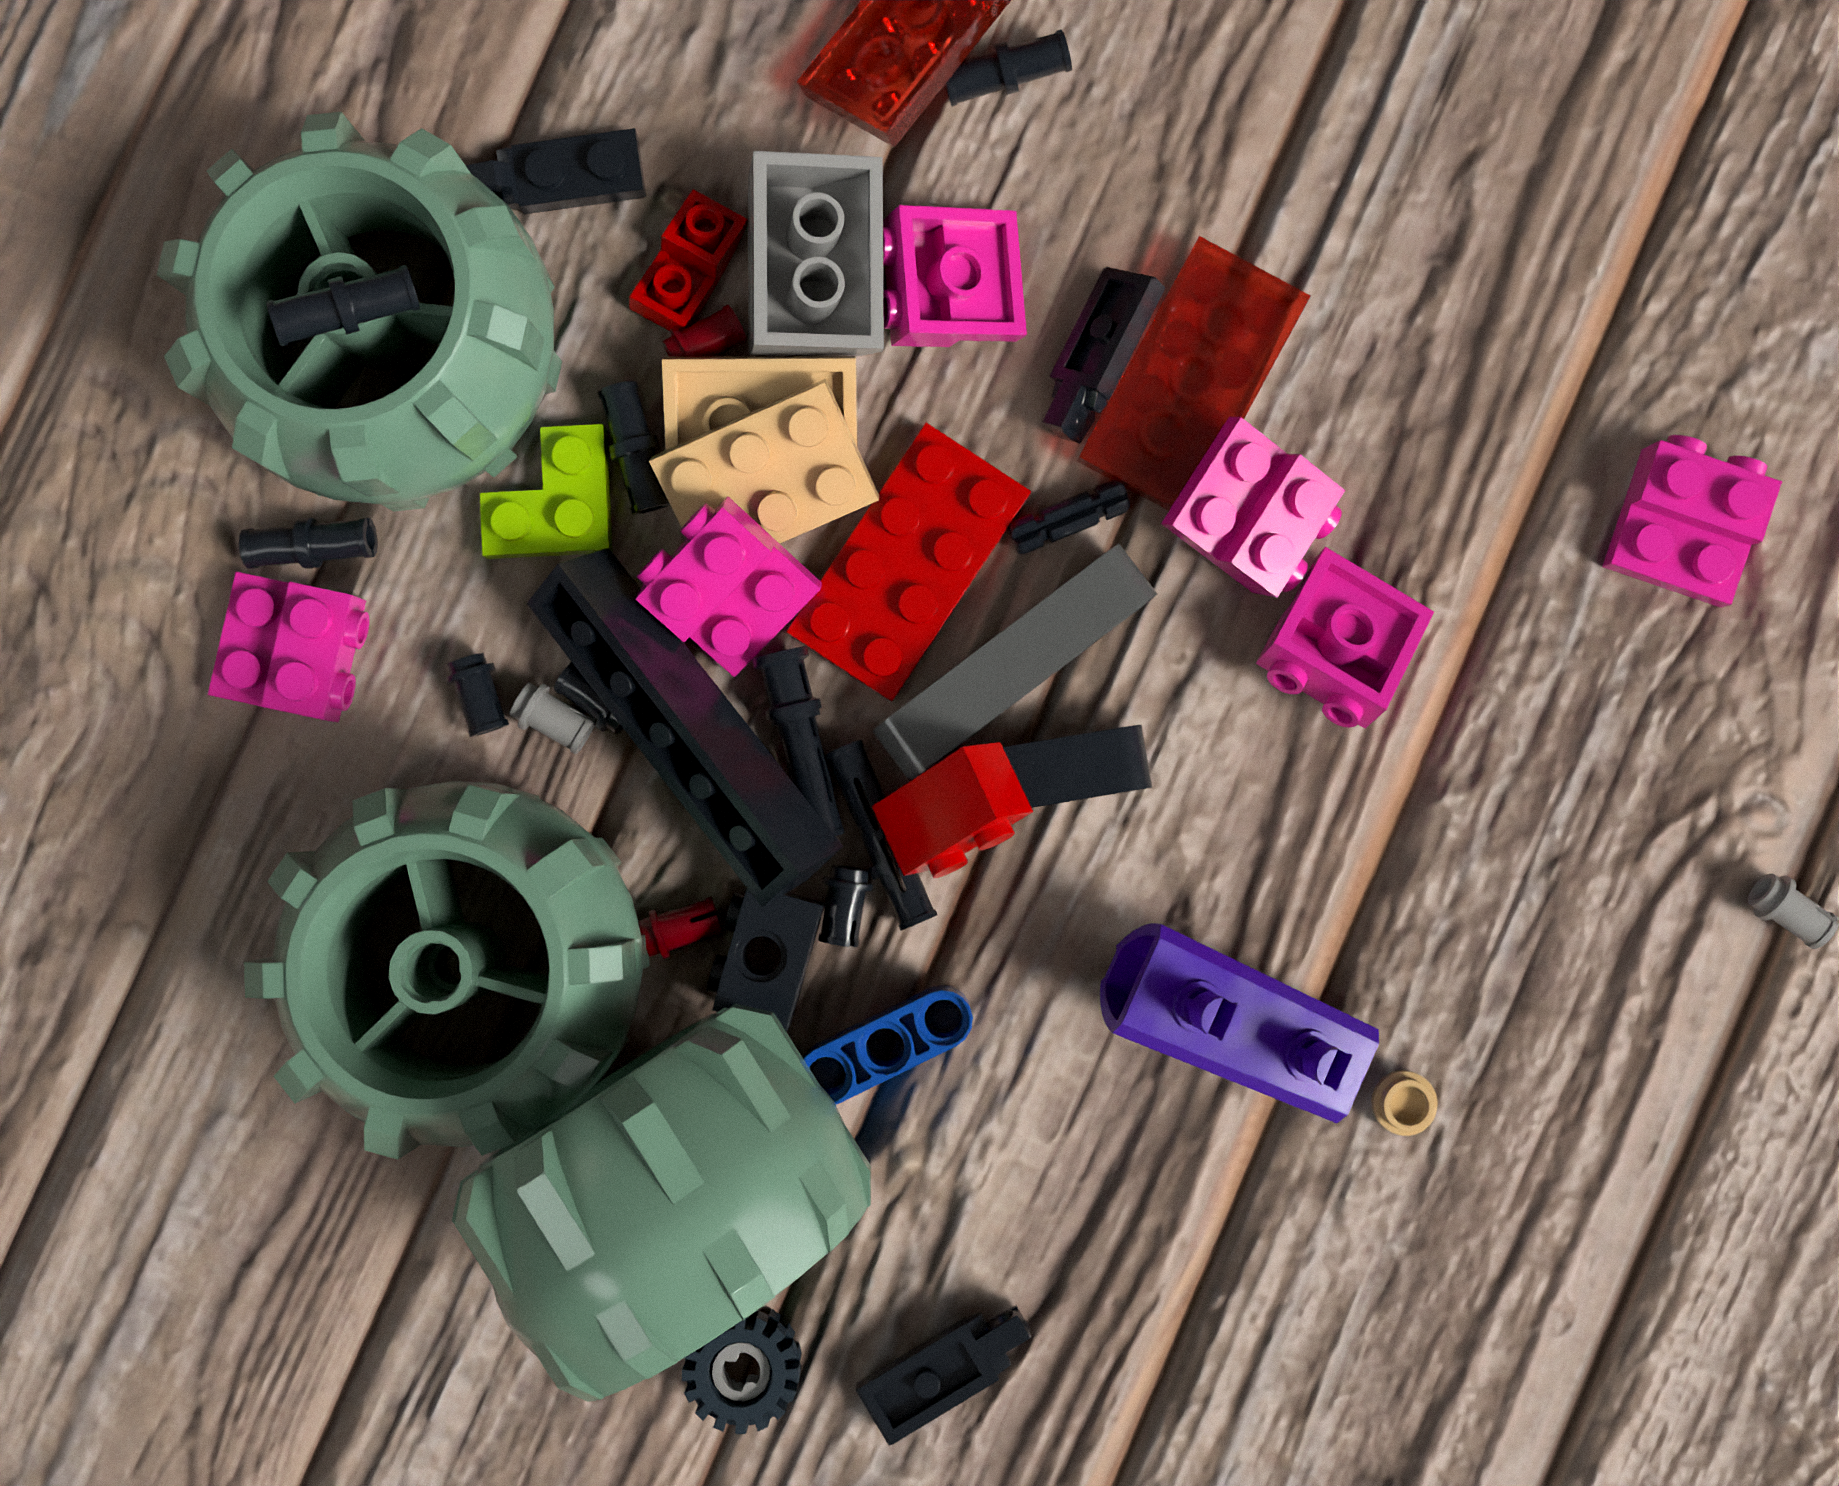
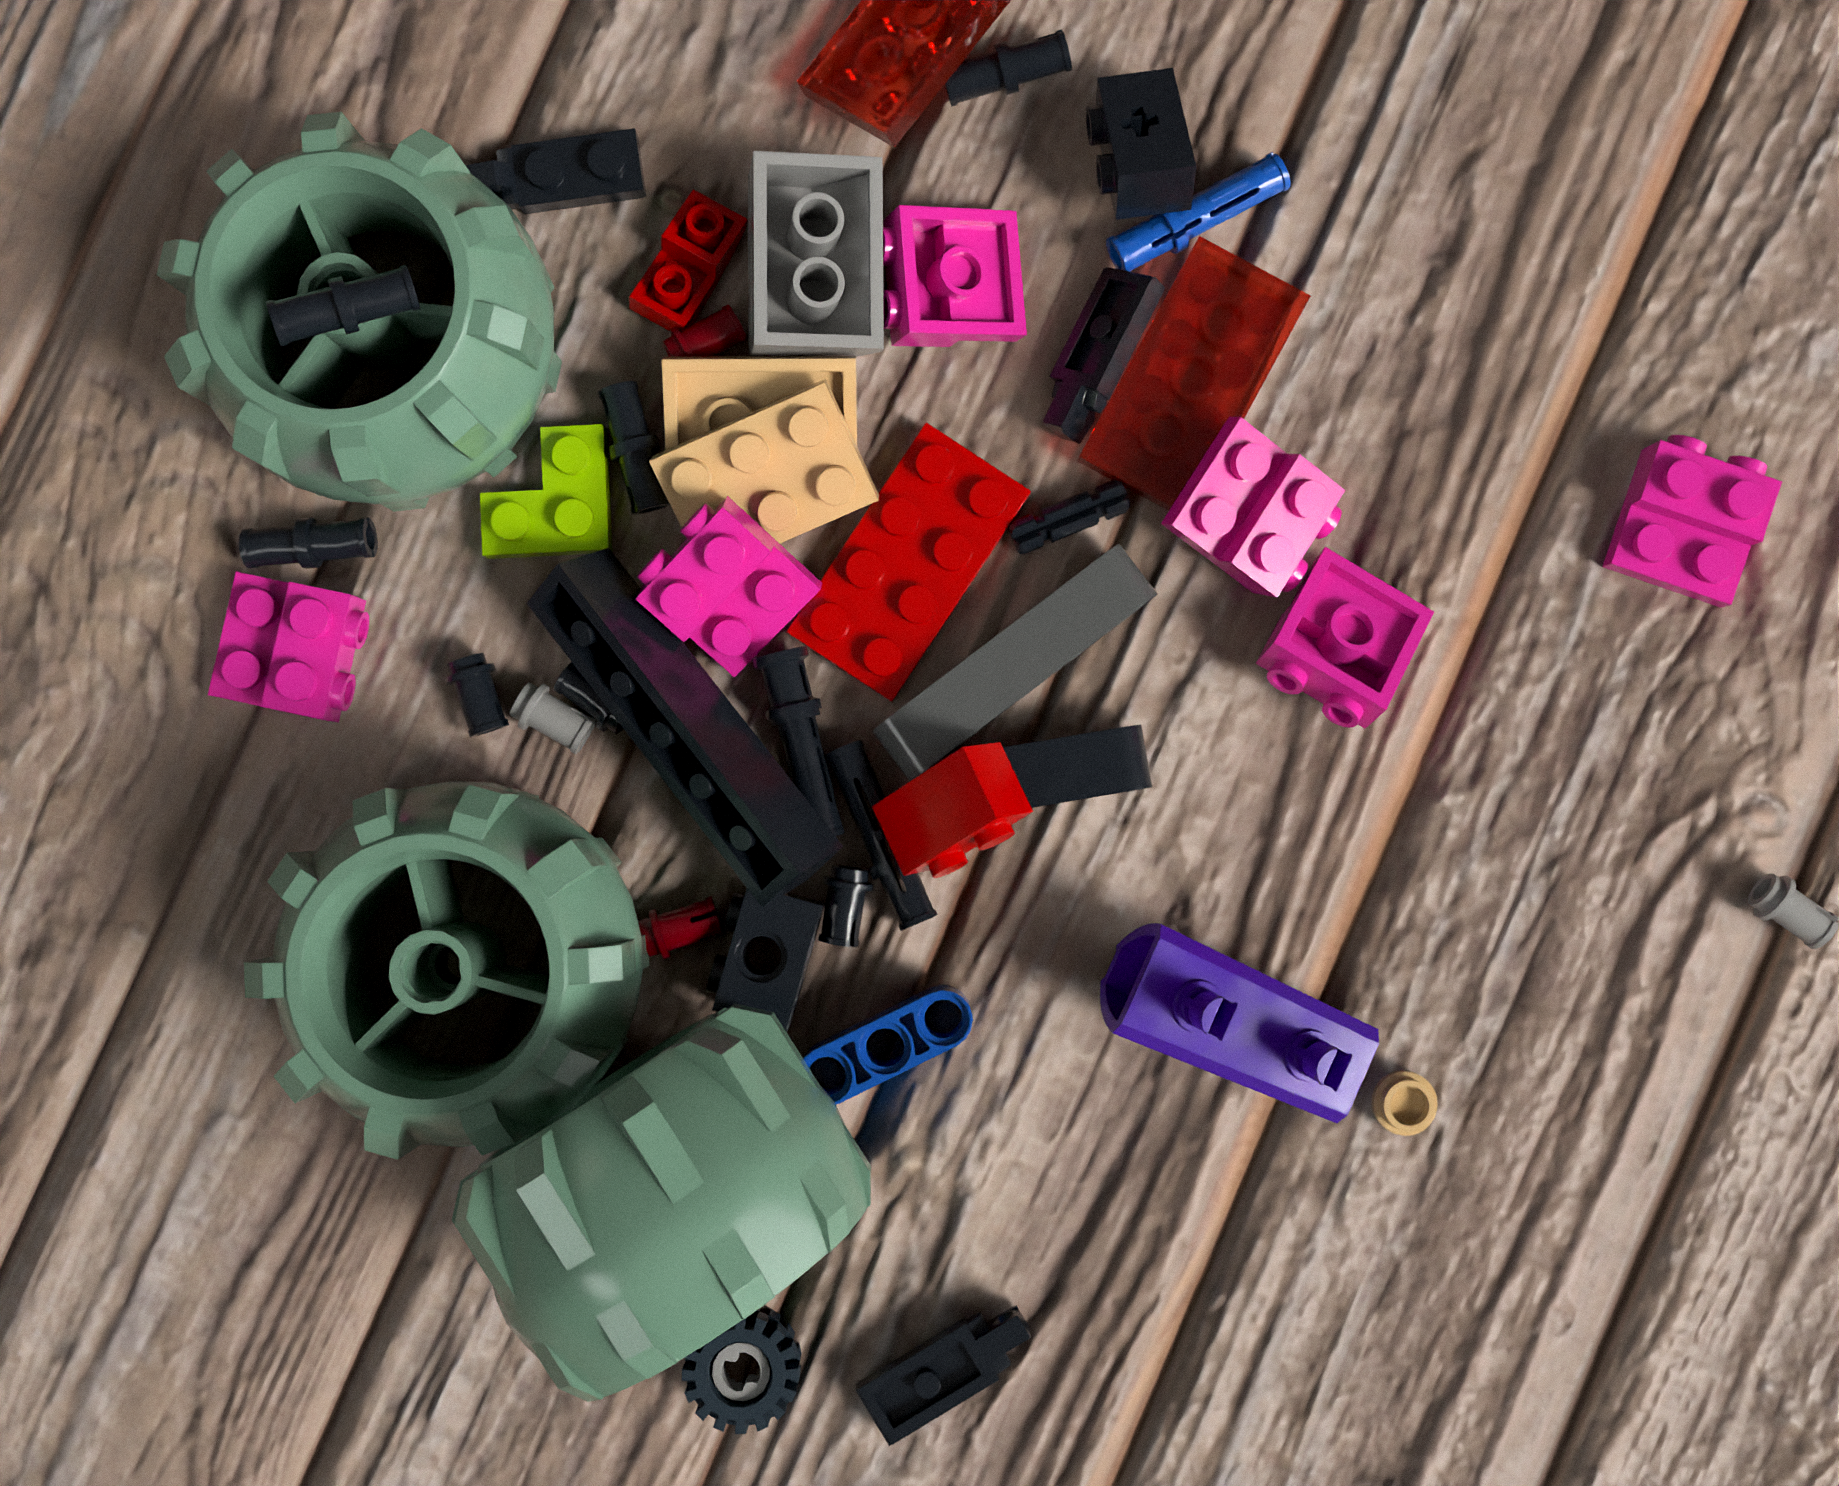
(1143, 144): none -> black brick
(1209, 208): none -> blue pin

